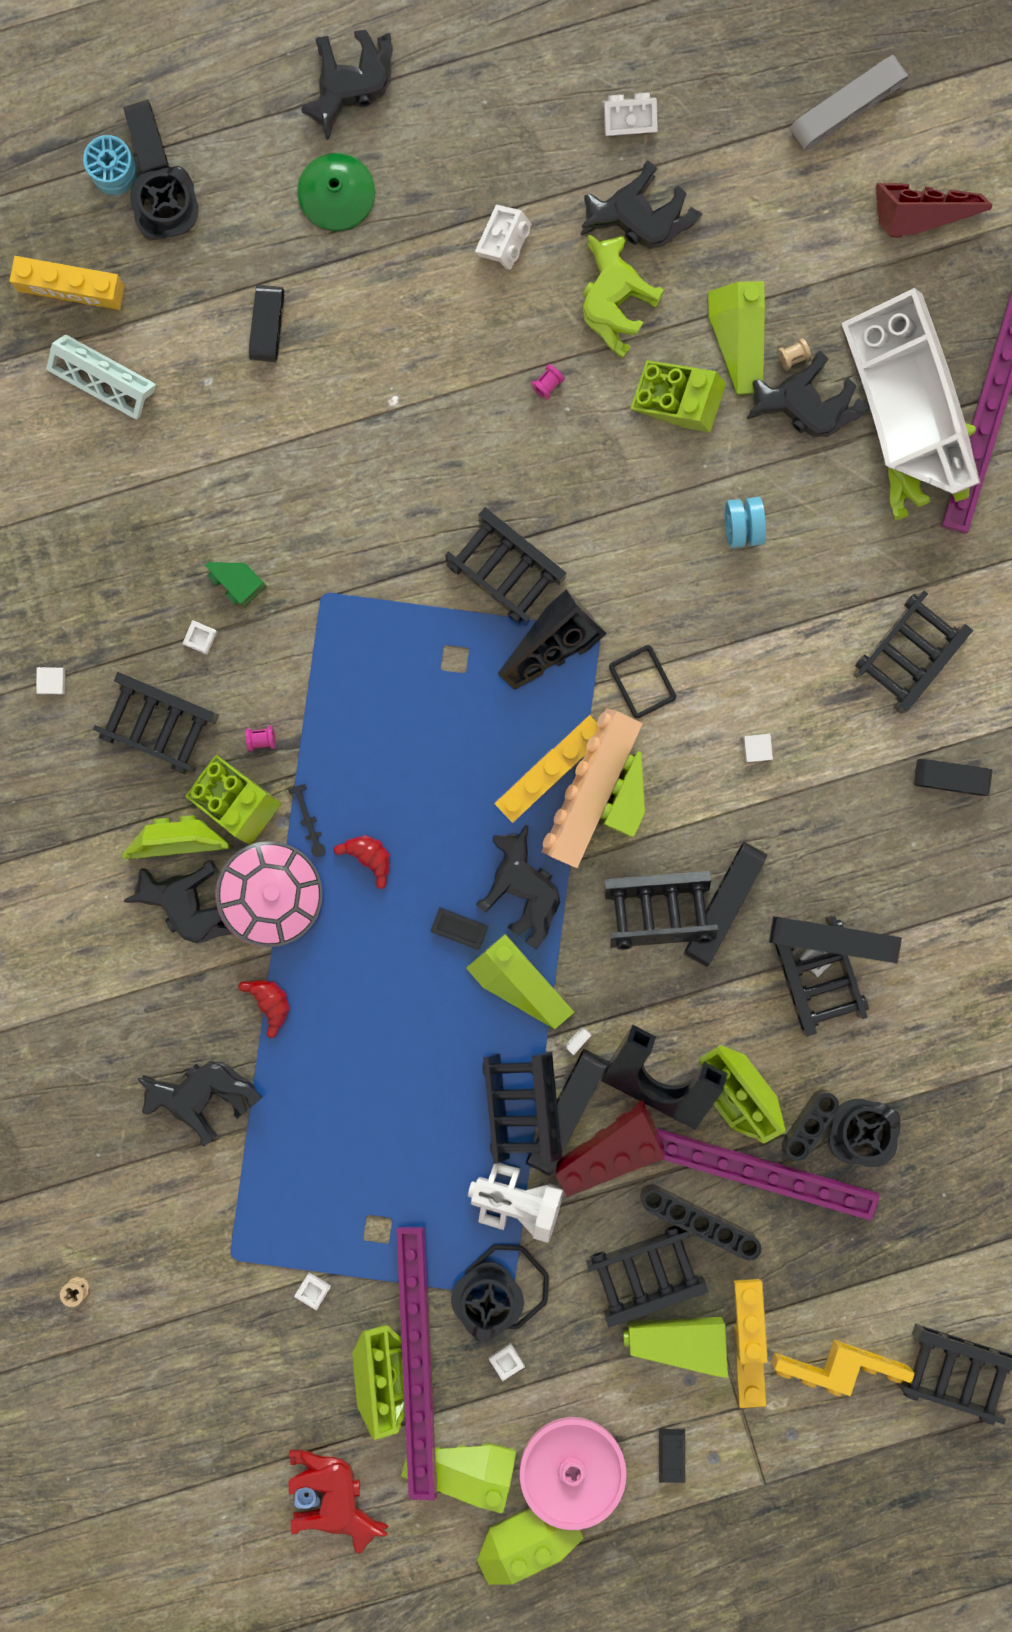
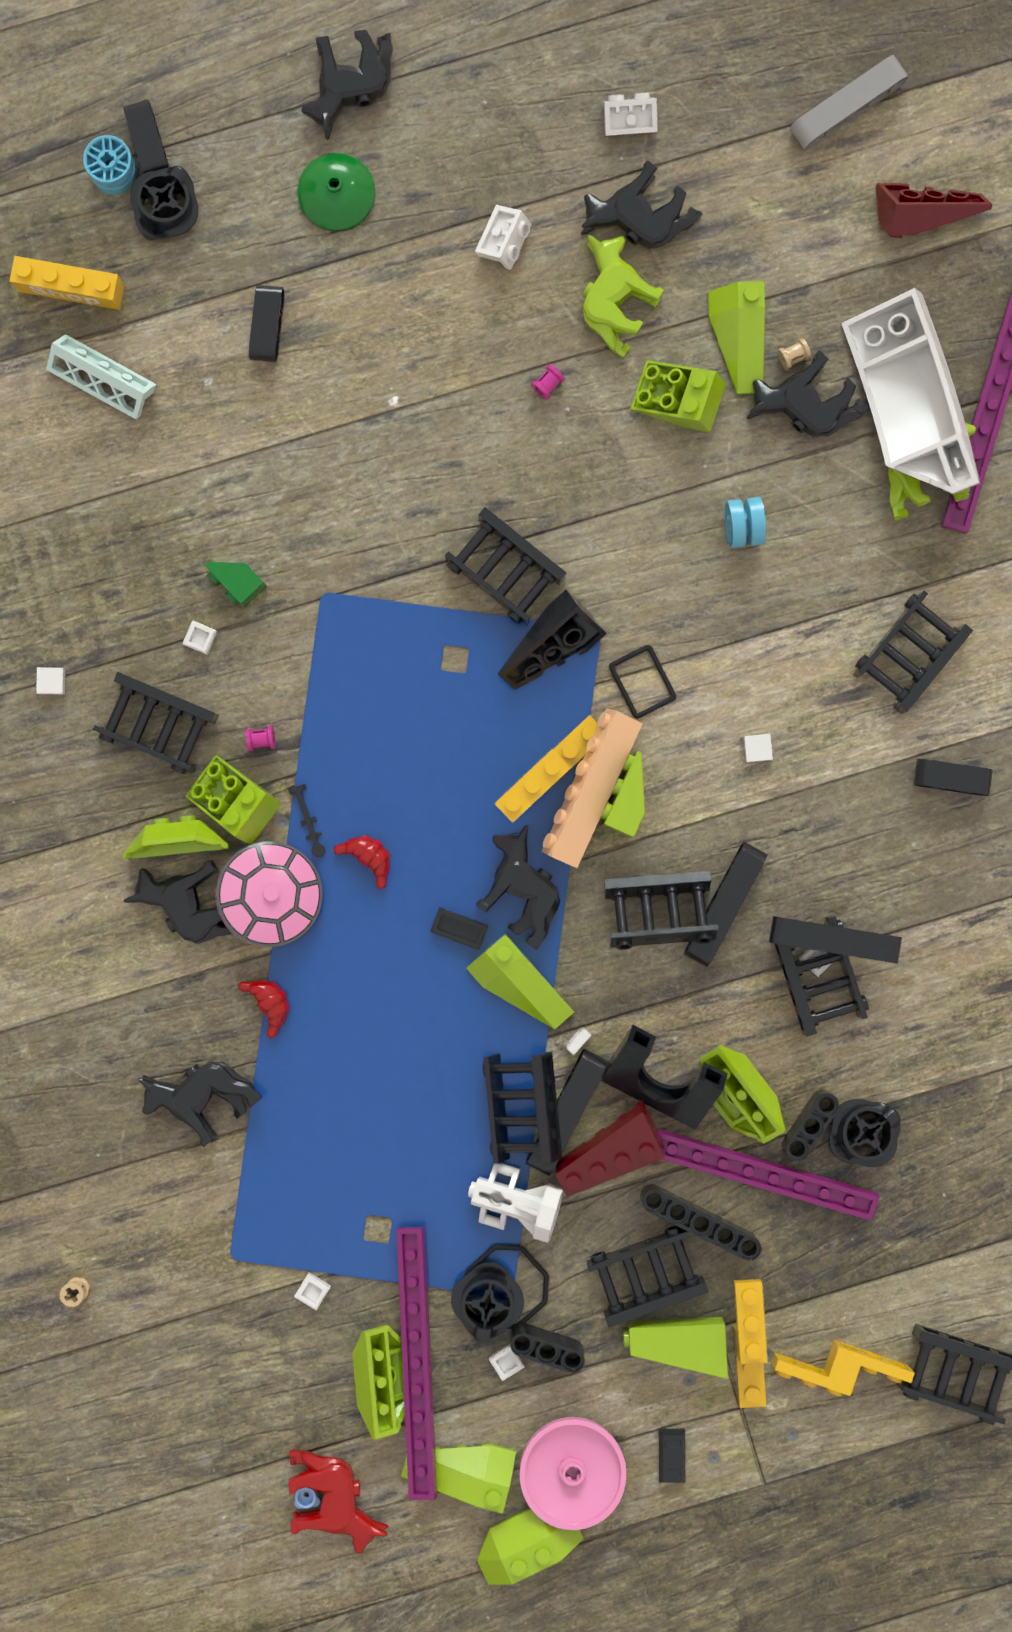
(555, 1357): none -> black beam

